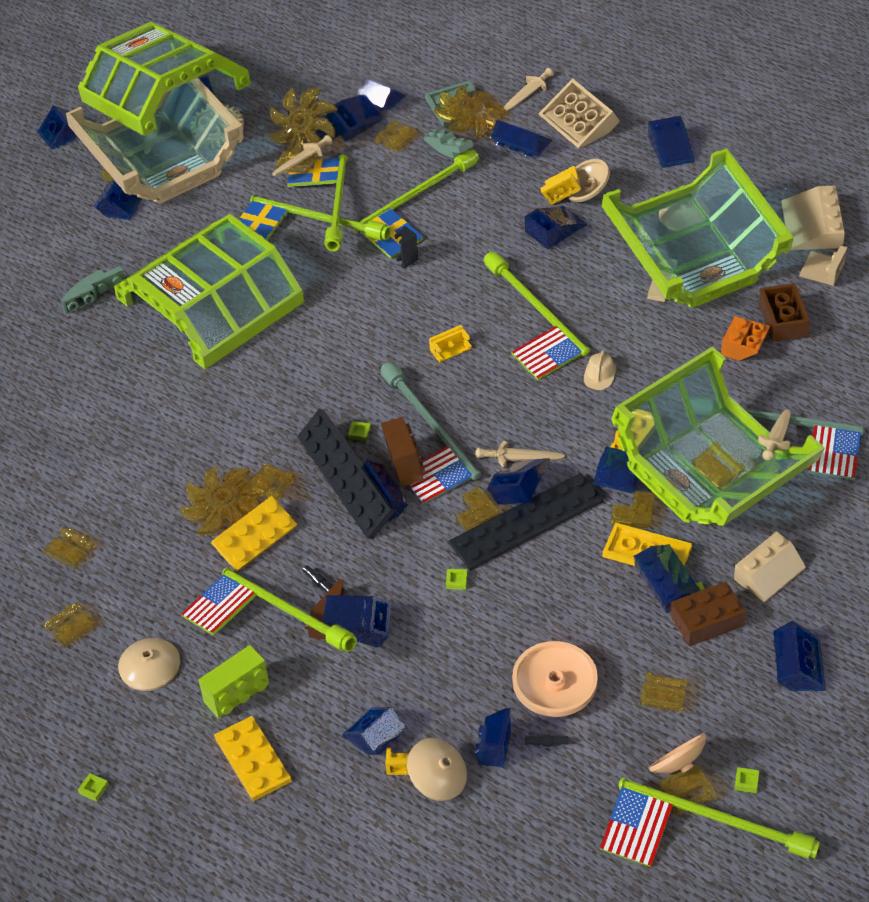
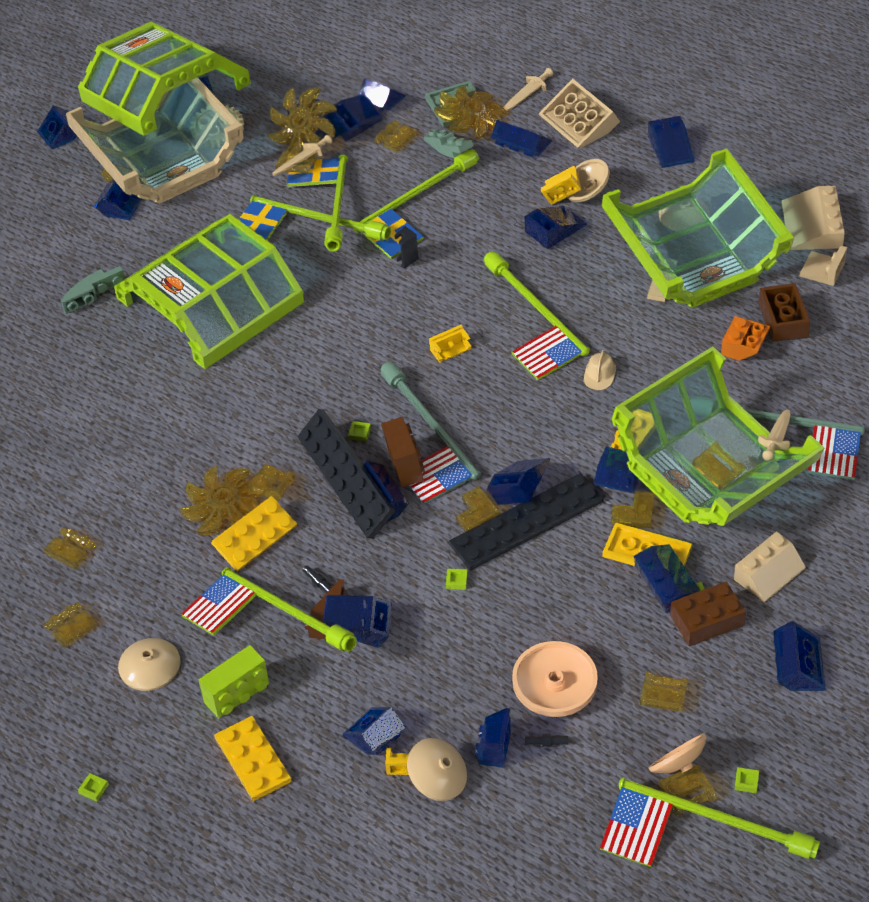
(510, 454): tan sword -> none

